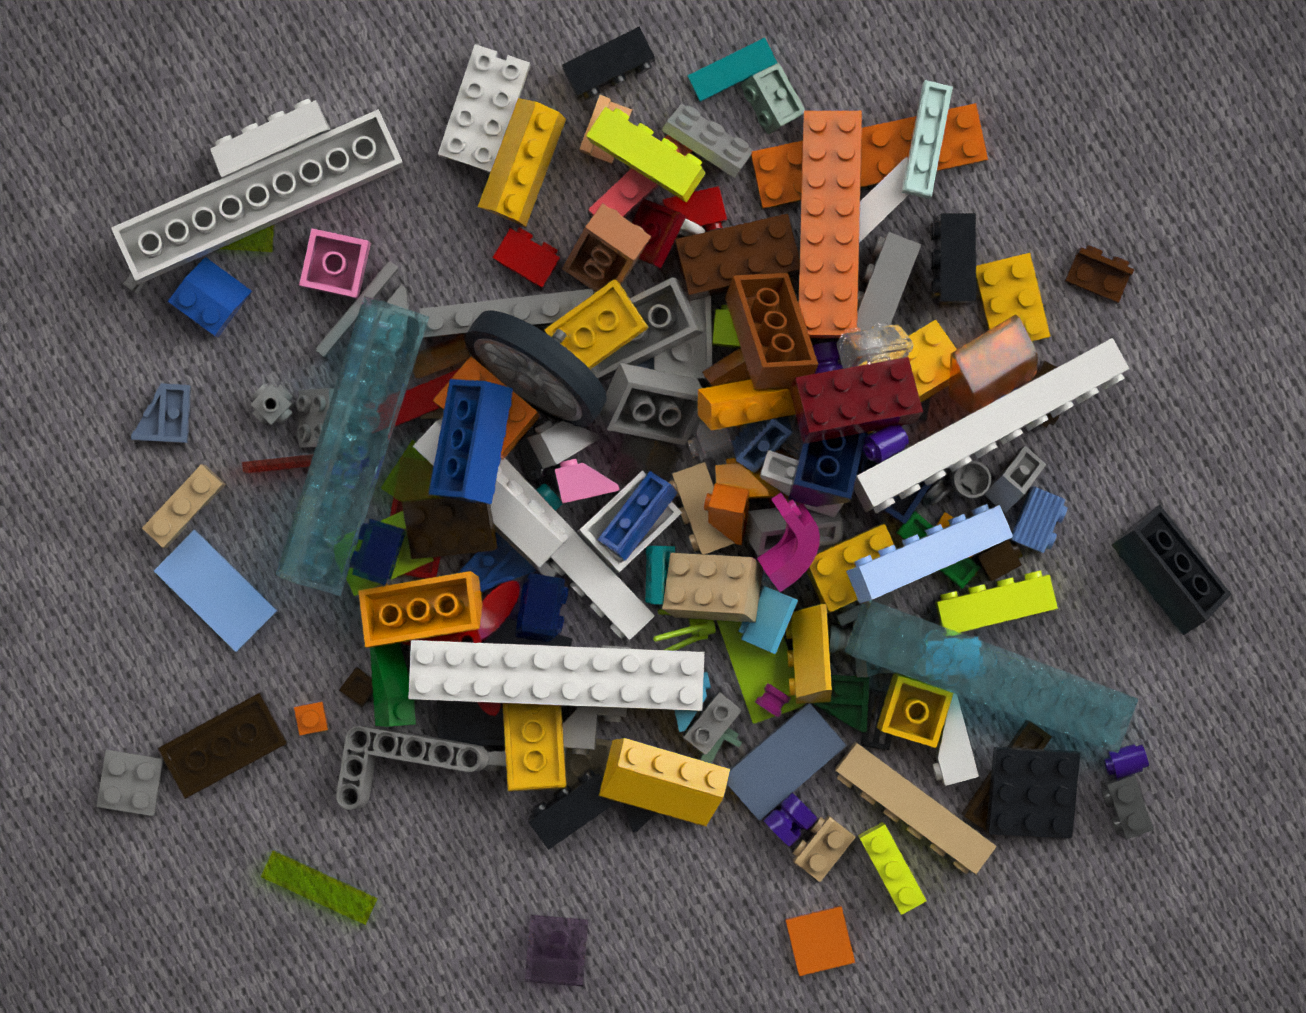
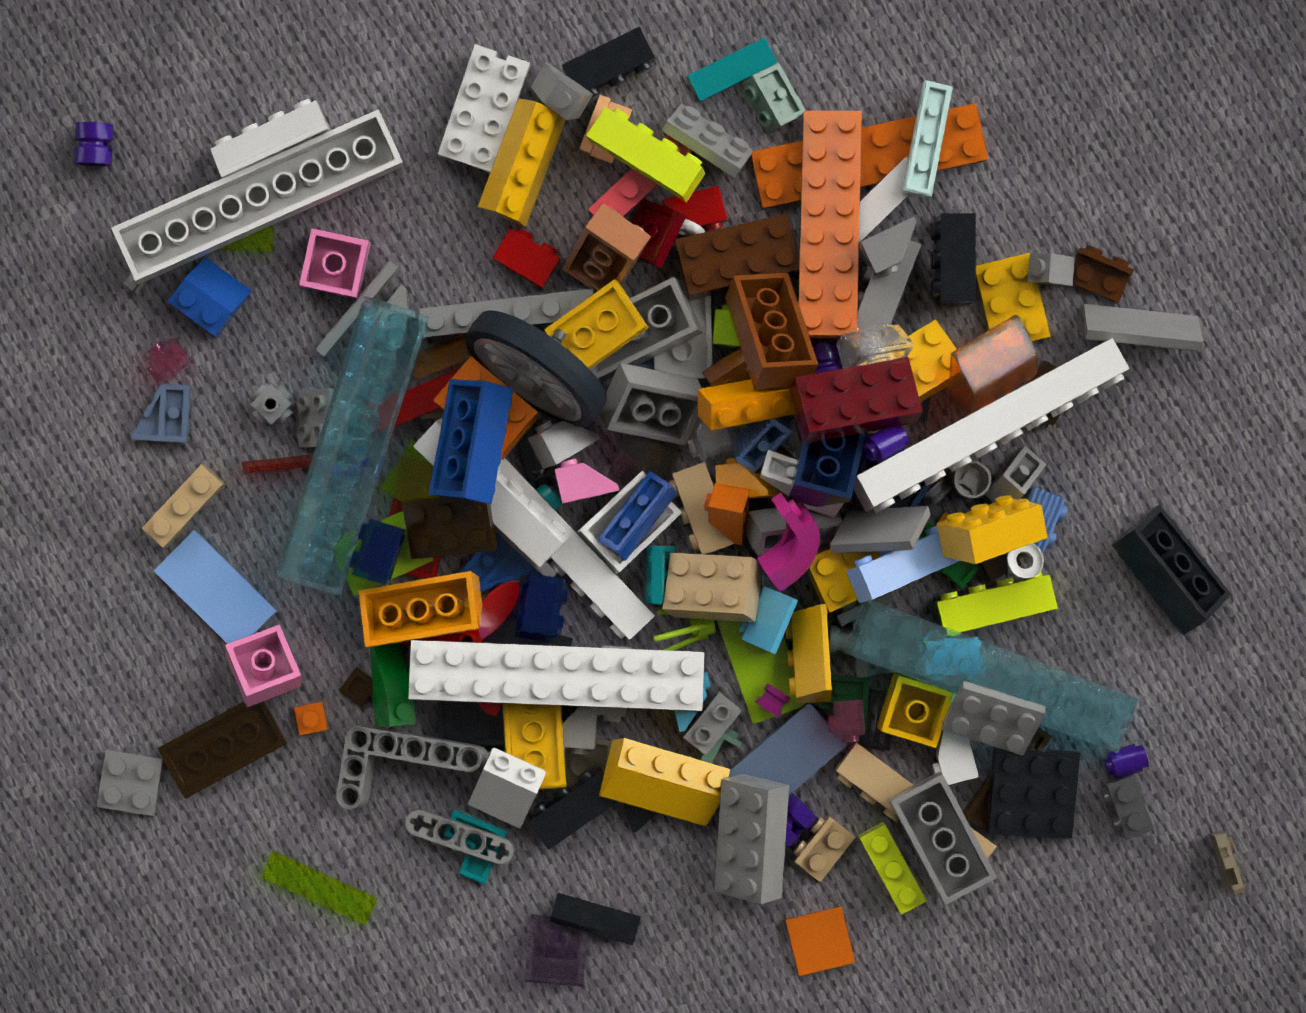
(93, 144): none -> dark purple wheel
(167, 360): none -> clear pink brick
(263, 665): none -> bright pink brick
(458, 840): none -> light grey beam
(472, 866): none -> teal tile
(507, 787): none -> white panel
(560, 92): none -> light grey slope
(595, 919): none -> black tile
(751, 838): none -> light grey brick
(847, 720): none -> clear pink brick
(881, 531): none -> light grey tile
(888, 247): none -> light grey slope
(942, 838): none -> light grey brick
(991, 529): none -> yellow brick
(993, 718): none -> light grey plate
(1036, 561): none -> white piece
(1051, 269): none -> light grey brick
(1142, 327): none -> light grey tile
(1229, 870): none -> dark tan wing

